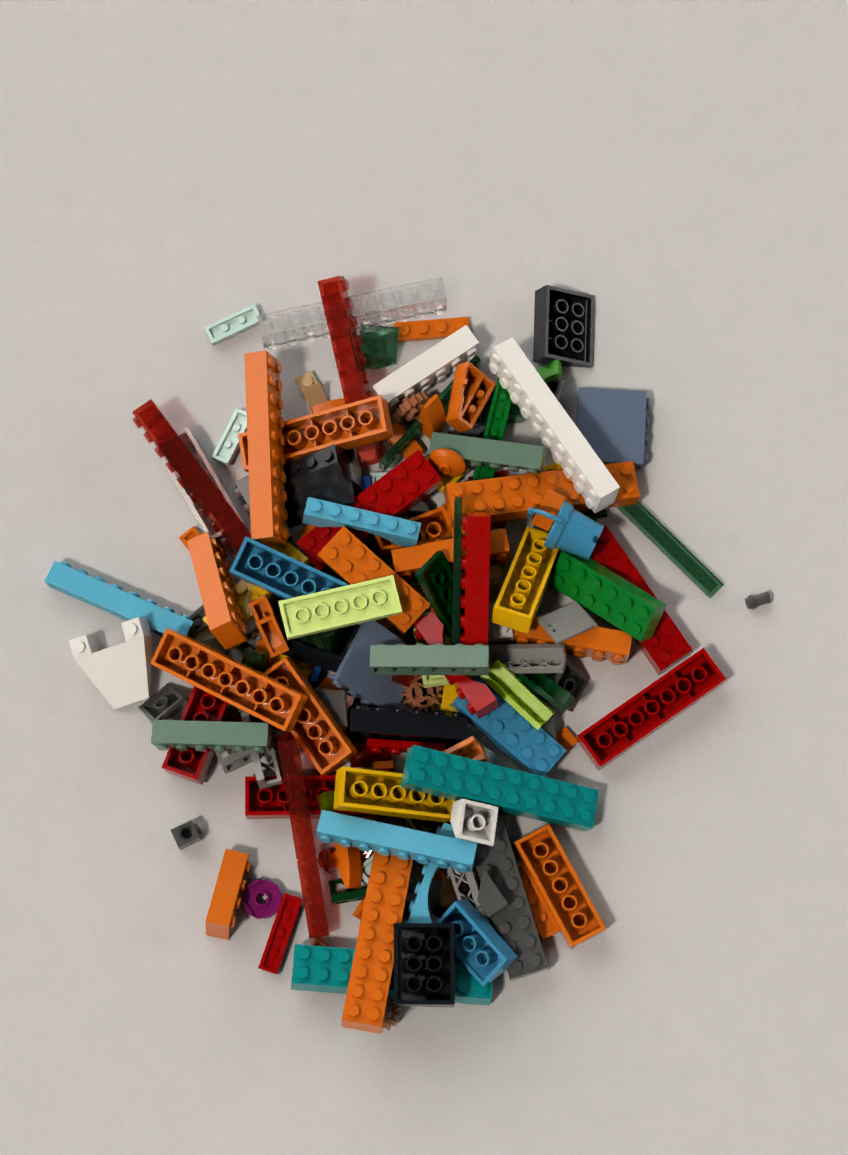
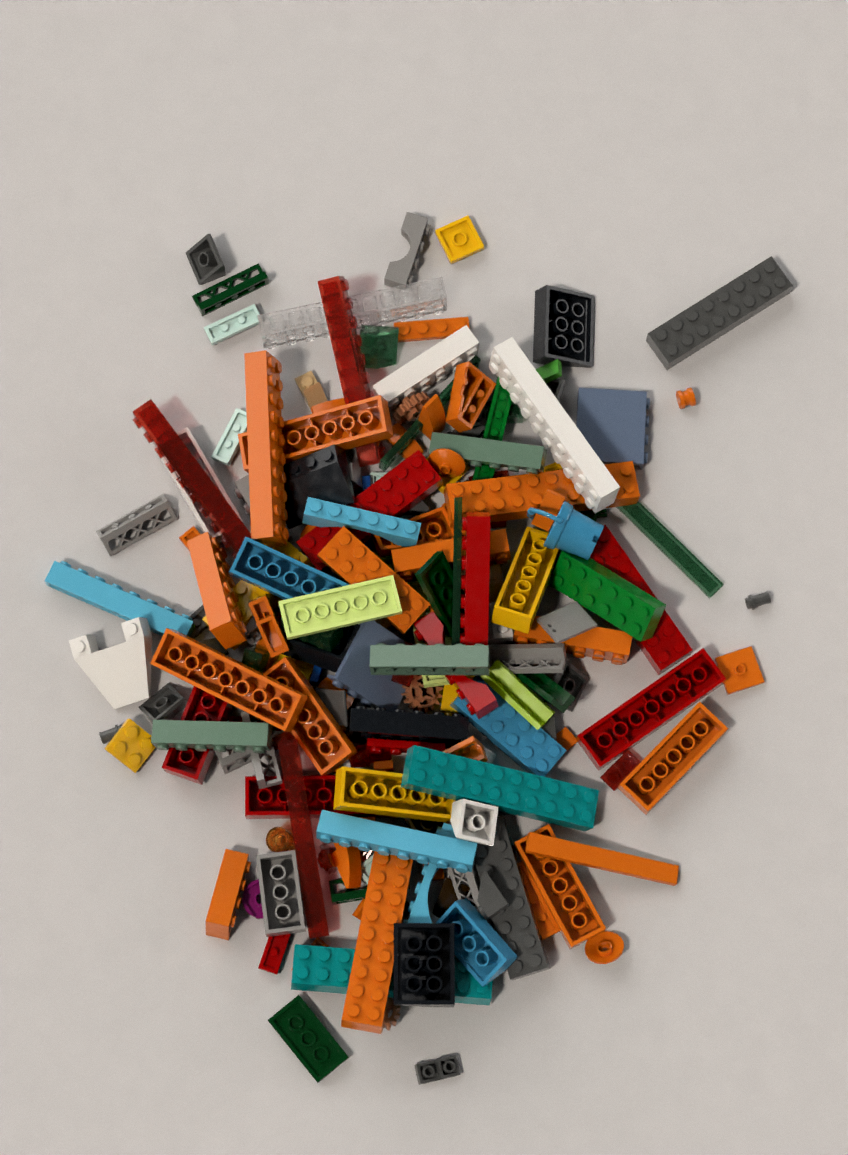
(107, 735): none -> dark grey pin
(131, 745): none -> yellow plate
(135, 518): none -> light grey fence
(178, 831): dark grey brick -> none
(206, 260): none -> dark grey slope
(232, 293): none -> dark green fence
(280, 839): none -> clear orange wheel
(280, 893): none -> light grey brick
(308, 1038): none -> dark green plate
(326, 801): clear neon green slope -> none
(413, 230): none -> light grey arch
(437, 1069): none -> dark grey slope
(459, 239): none -> yellow plate
(601, 859): none -> orange tile
(604, 948): none -> orange dish
(620, 770): none -> clear red slope
(672, 758): none -> orange brick
(685, 398): none -> orange wheel
(719, 313): none -> dark grey brick
(739, 670): none -> orange plate

